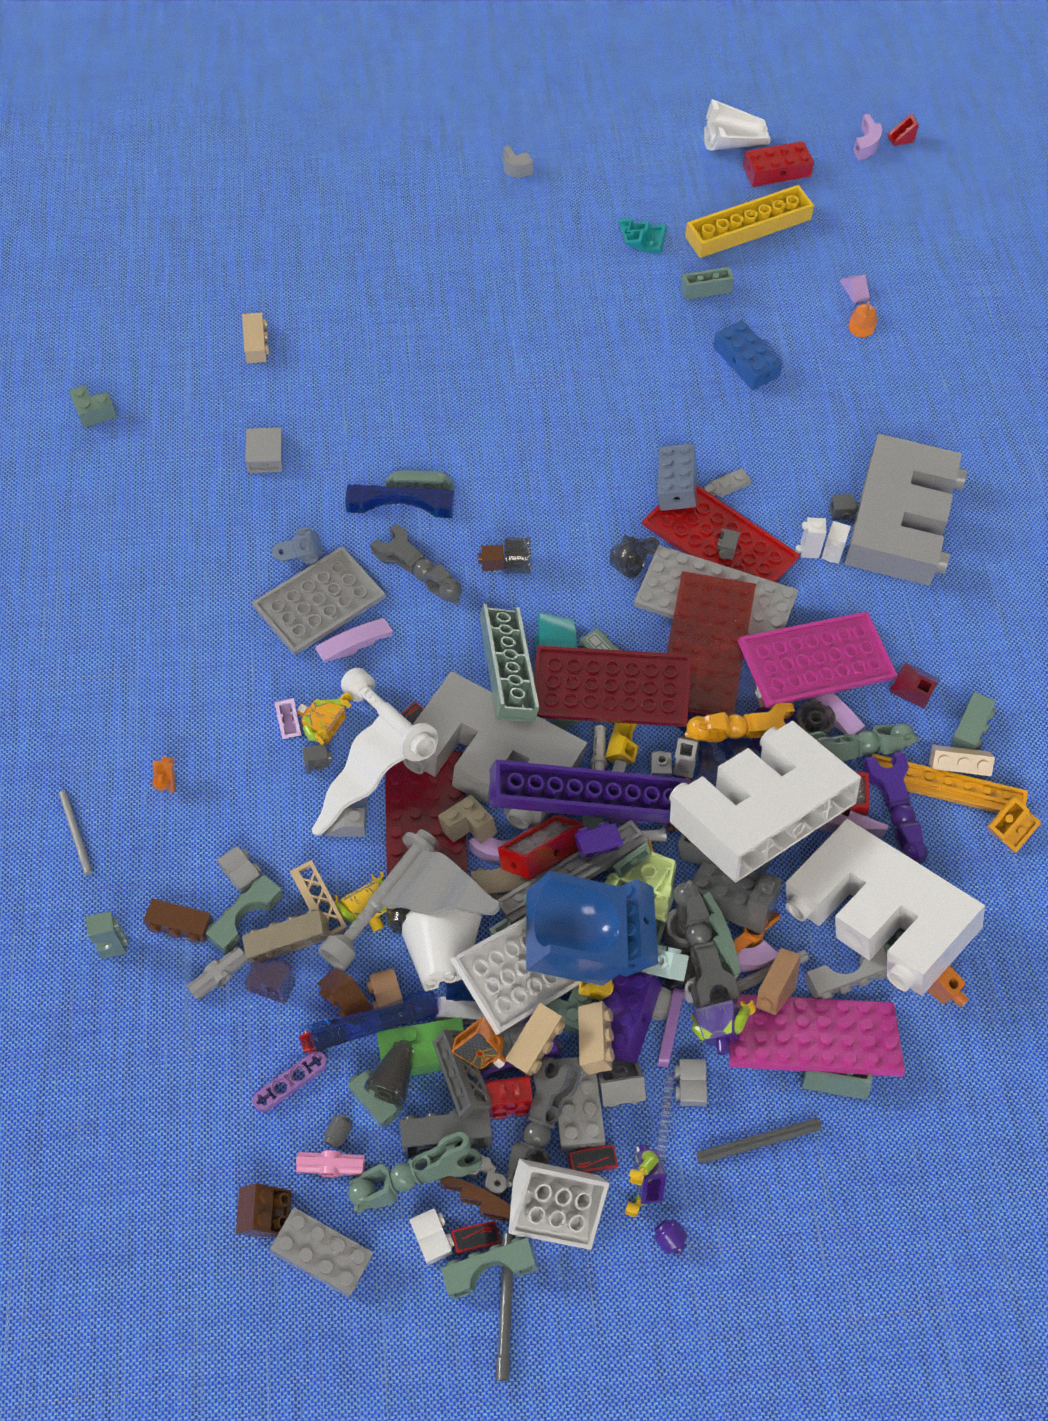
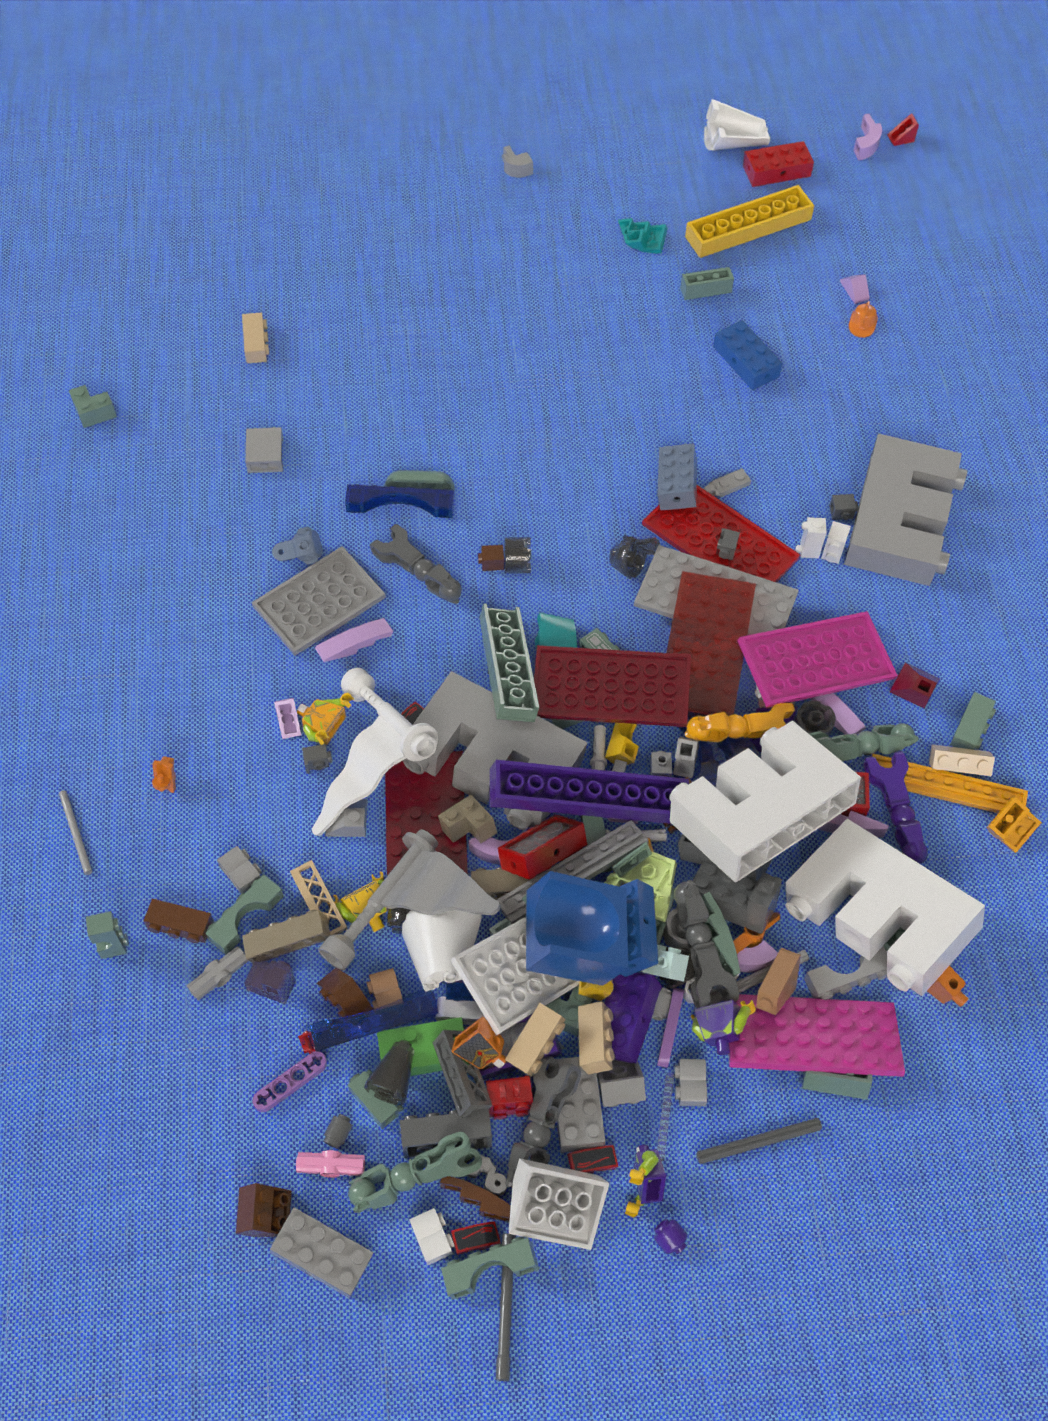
(598, 840): dark purple slope -> none

